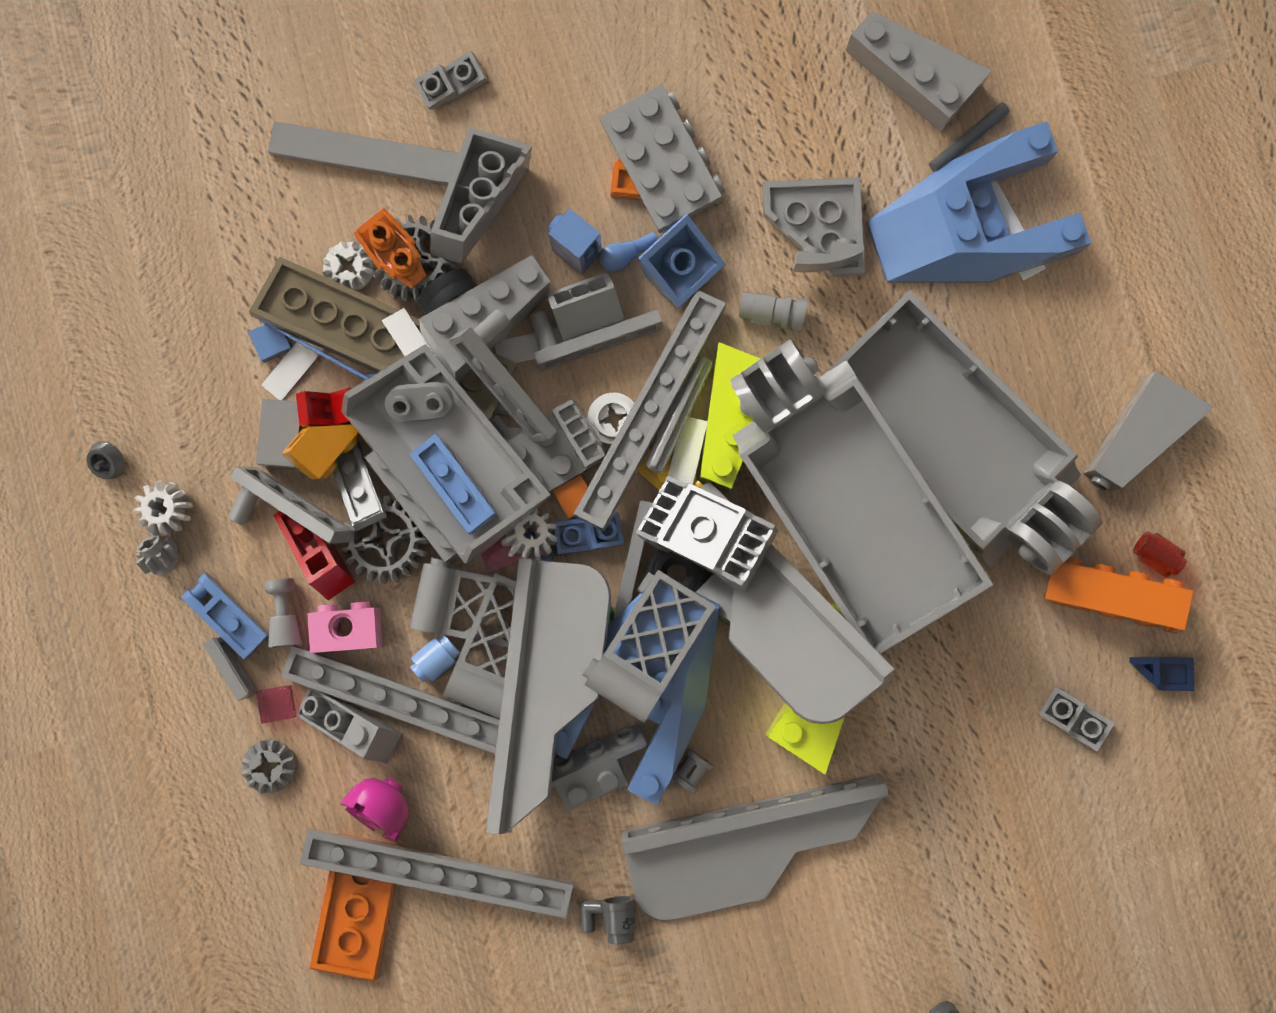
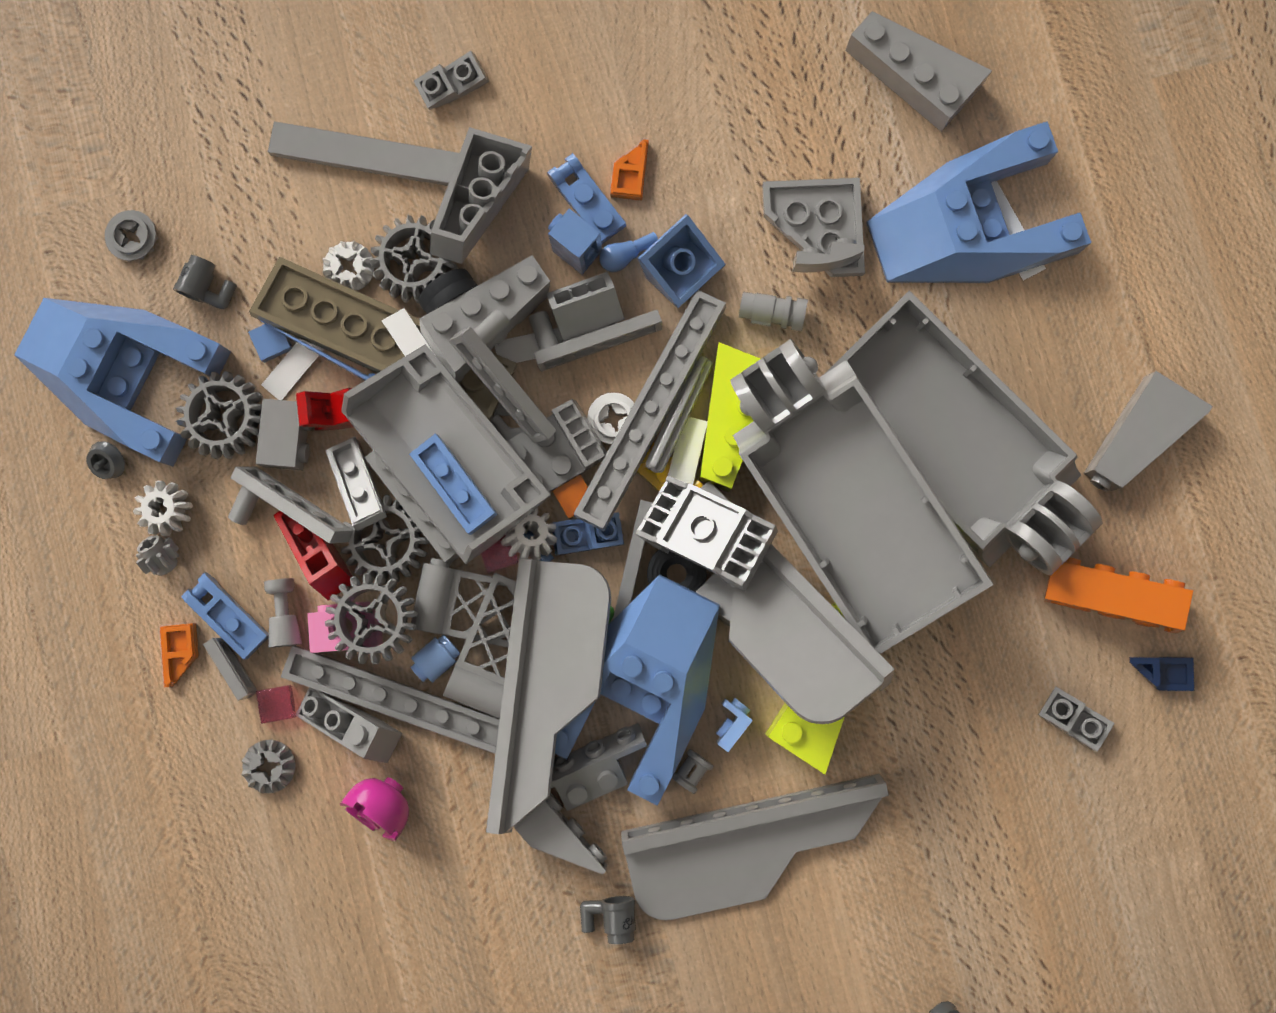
(100, 360): none -> medium blue wedge
(130, 221): none -> light grey gear
(179, 650): none -> orange tile
(196, 280): none -> dark grey piece
(197, 424): none -> light grey gear
(318, 447): light orange slope -> none
(353, 925): orange tile -> none
(362, 632): none -> light grey gear
(391, 248): orange connector -> none
(417, 401): light grey plate -> none
(436, 873): light grey plate -> none
(553, 834): none -> light grey slope
(586, 198): none -> medium blue plate
(619, 679): light grey piece -> none
(662, 157): light grey bracket -> none
(732, 730): none -> light blue bracket
(969, 137): dark grey bar -> none
(1160, 554): clear red brick -> none

